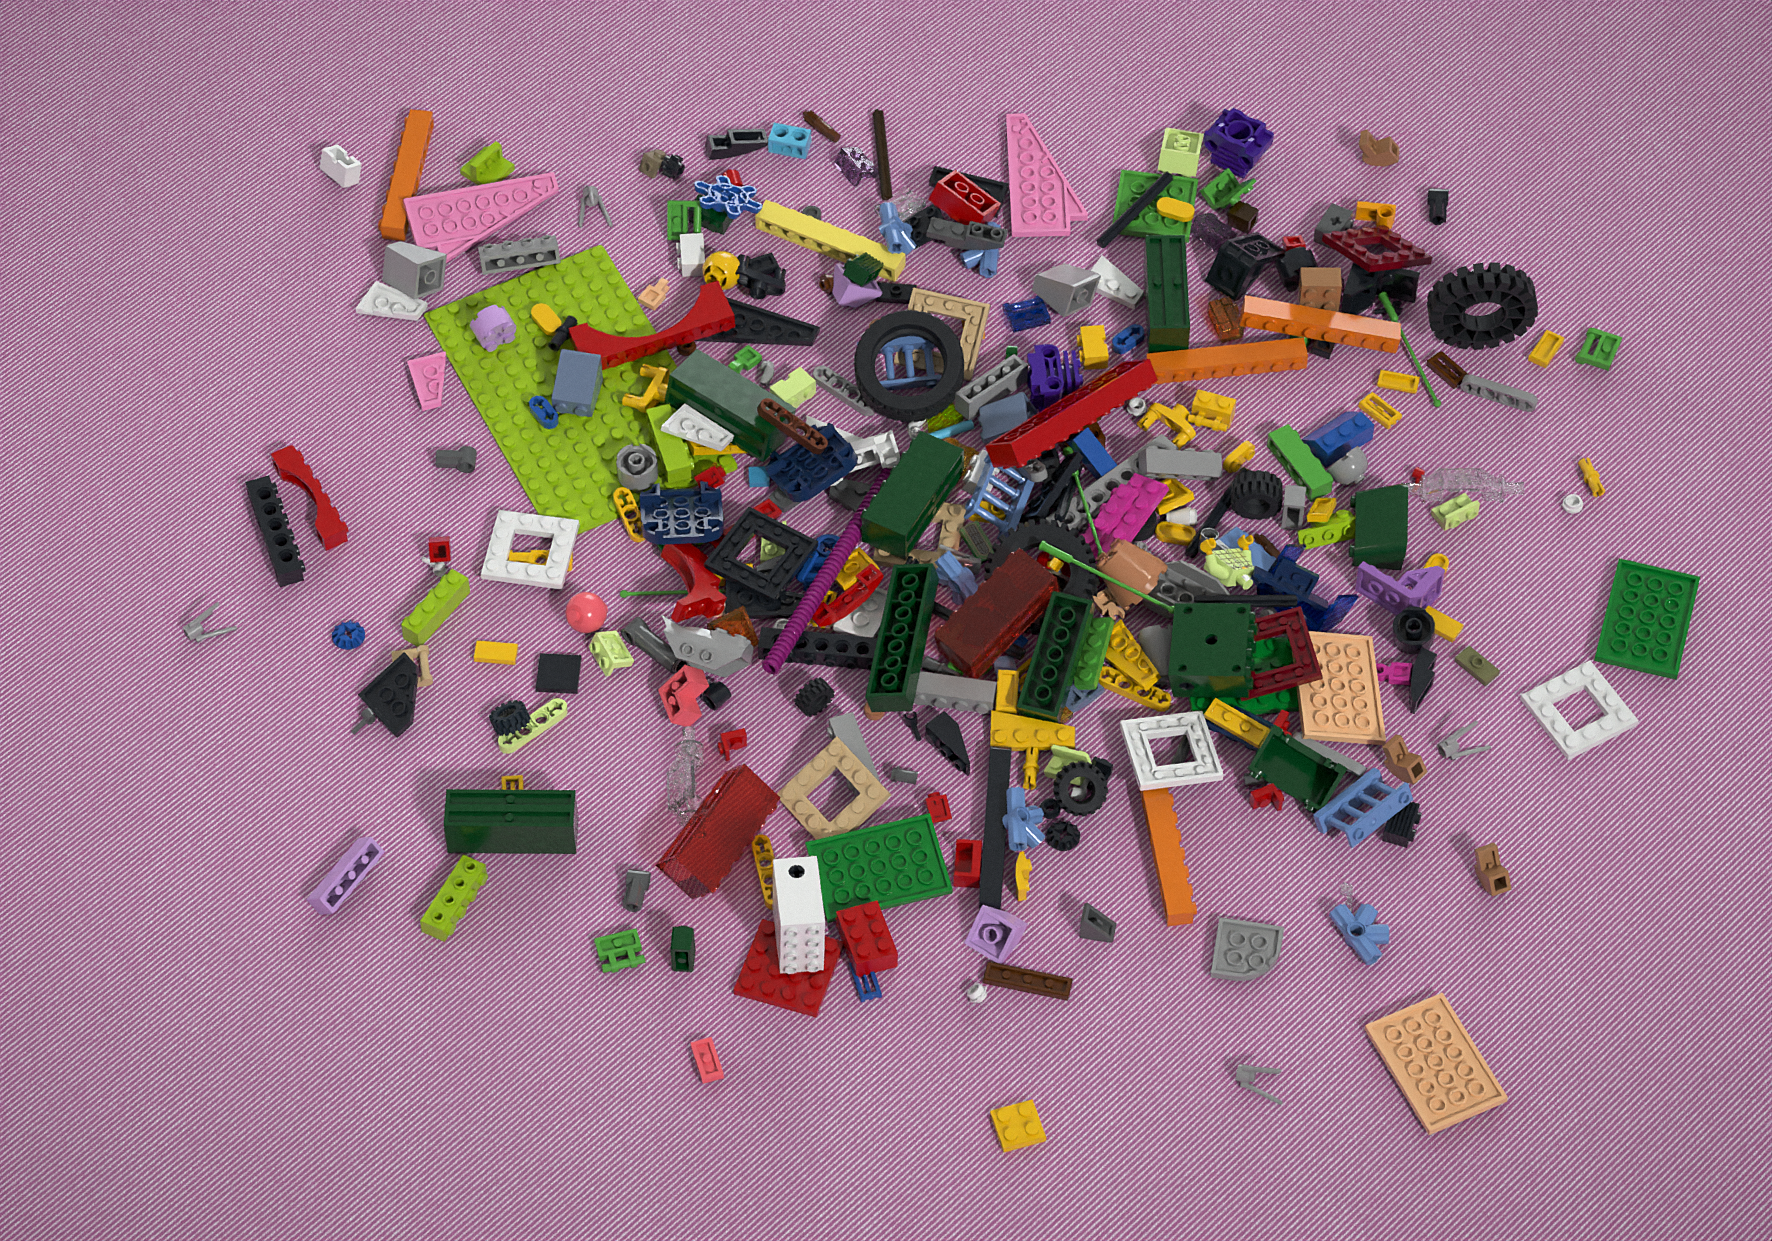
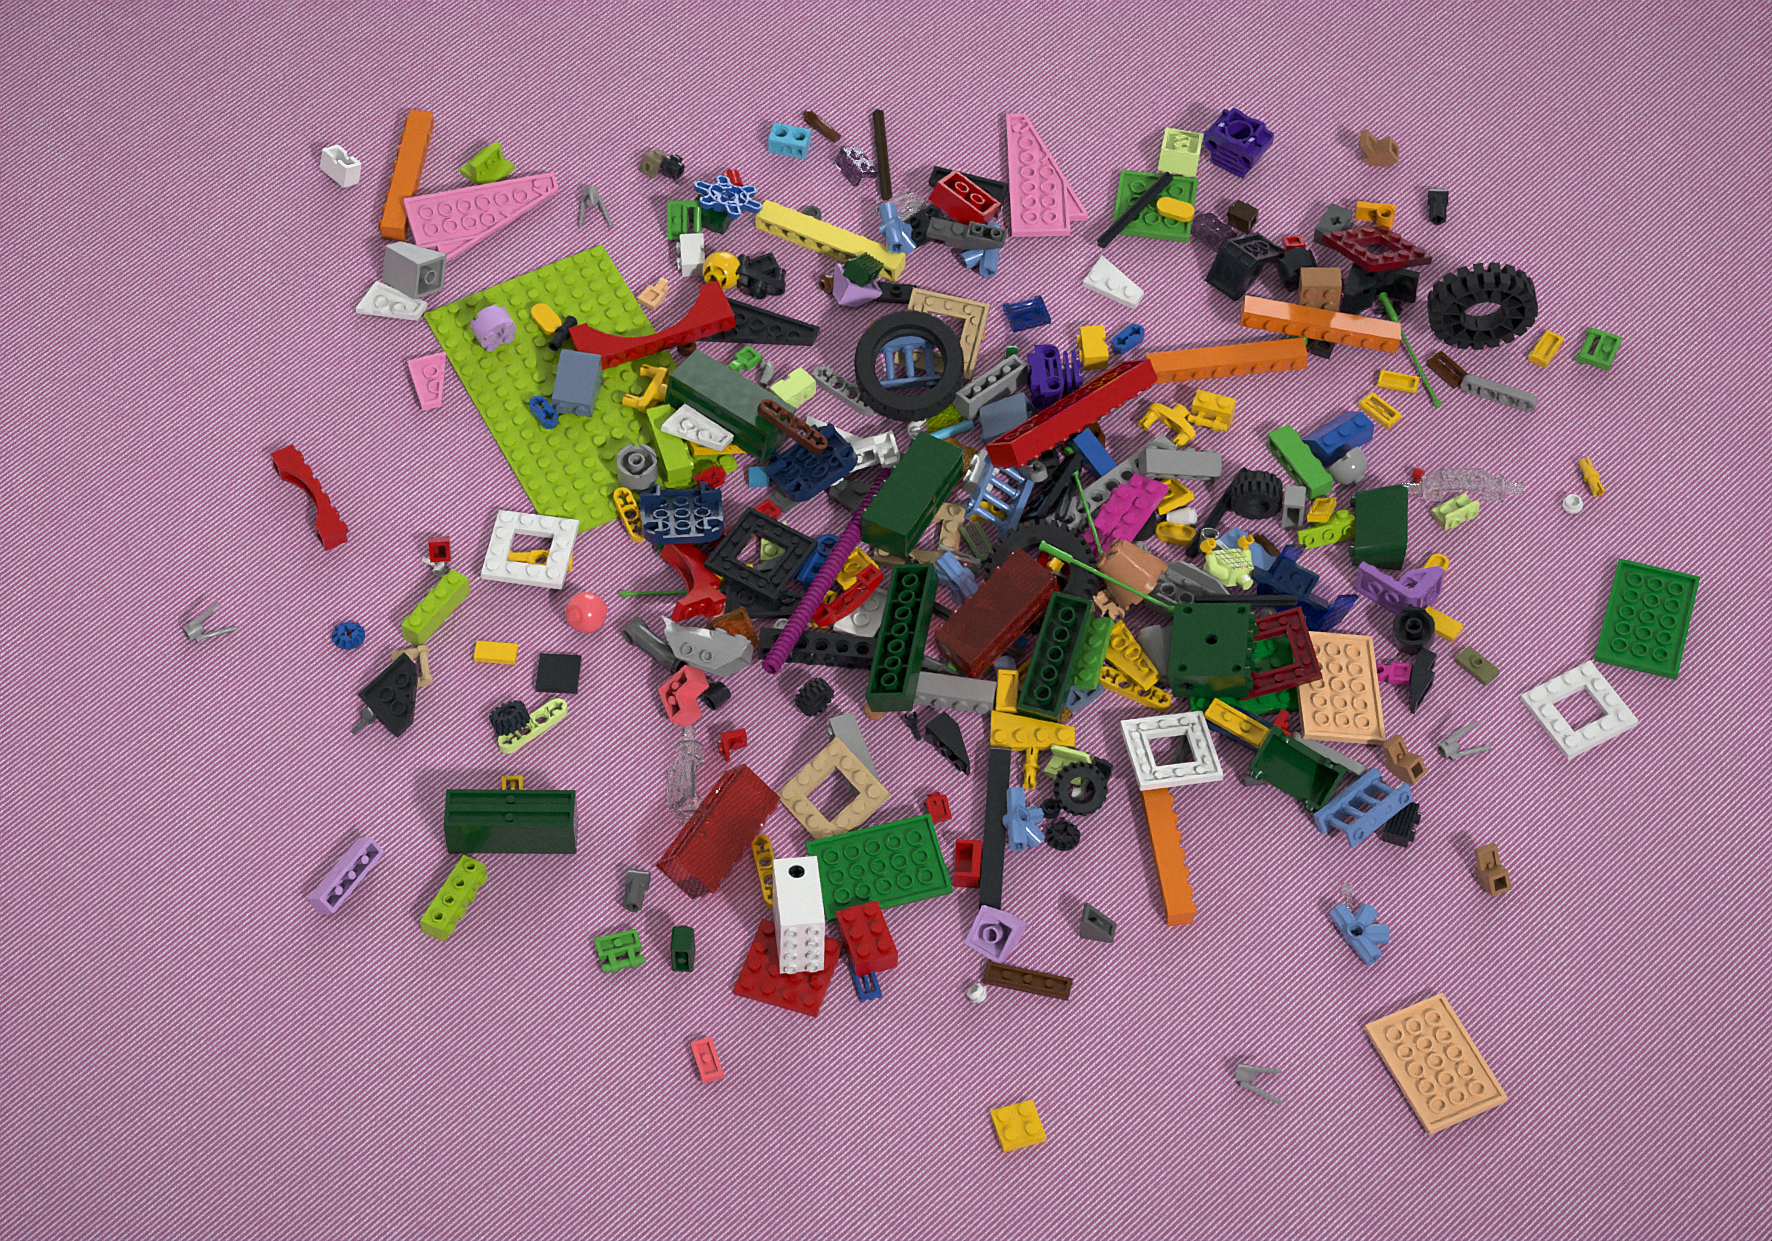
(275, 531): black brick -> none
(462, 459): dark grey piece -> none
(519, 254): light grey brick -> none
(610, 651): yellowish green bracket -> none
(735, 143): black slope -> none
(904, 775): dark grey pin -> none
(1023, 868): yellow slope -> none
(1066, 288): light grey slope -> none
(1137, 403): white plate -> none
(1166, 293): dark green brick -> none
(1225, 189): bright green bracket -> none
(1225, 319): clear orange brick -> none
(1235, 459): yellow plate -> none
(1245, 949): light grey plate -> none
(1266, 795): red bracket -> none

